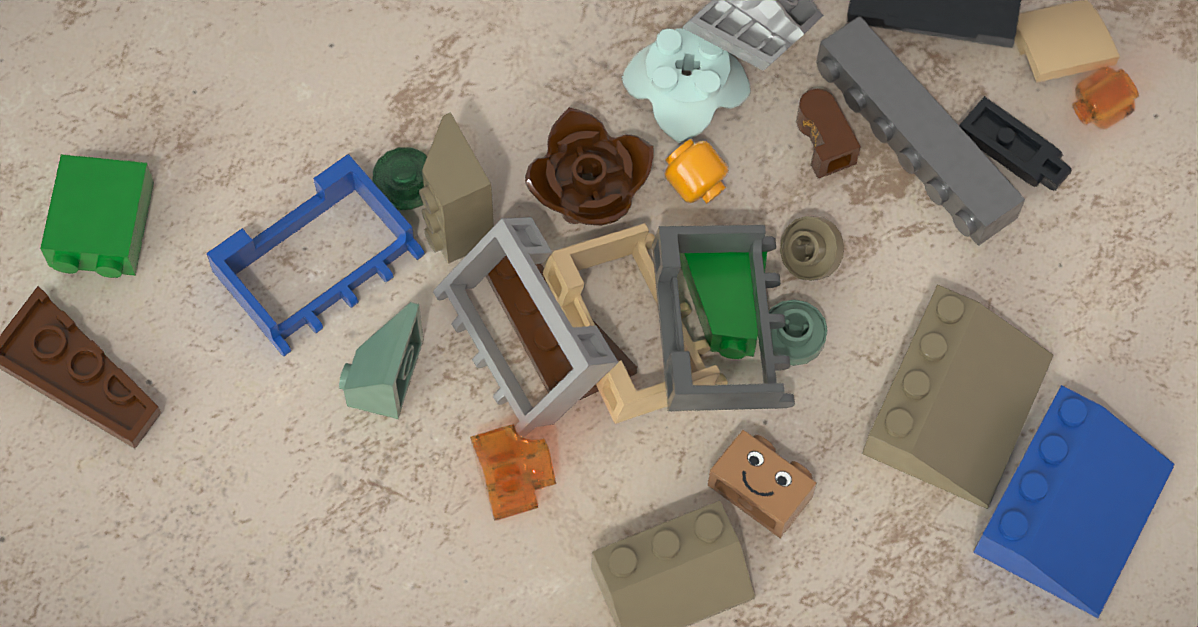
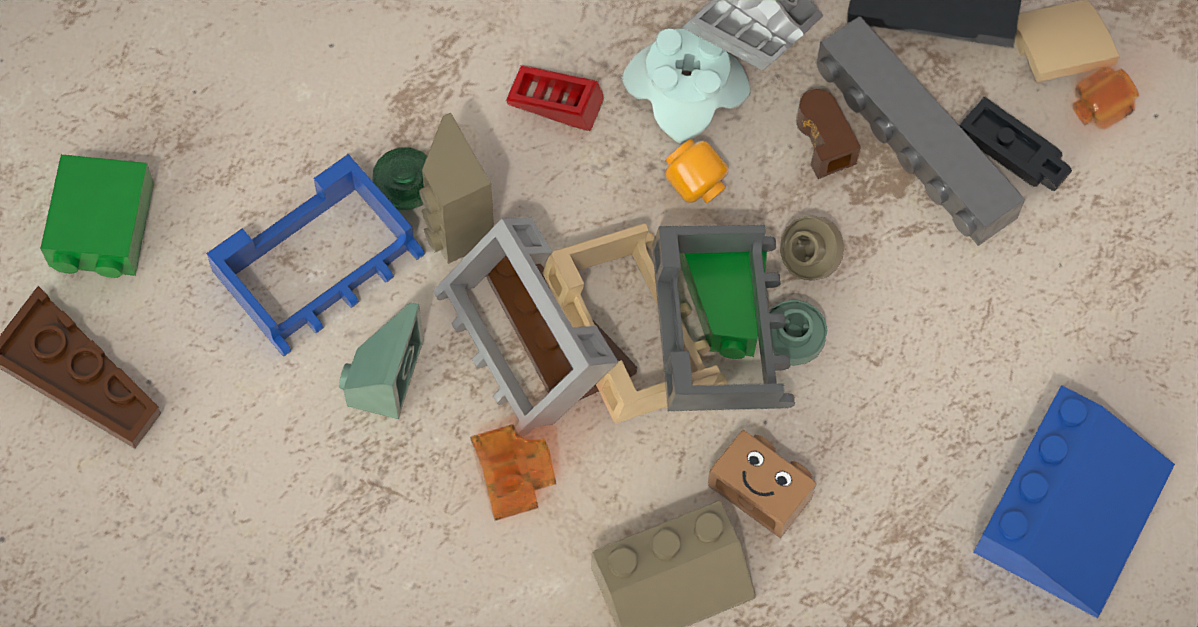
(580, 107): none -> red slope
(582, 146): reddish brown brick -> none
(959, 398): dark tan slope -> none

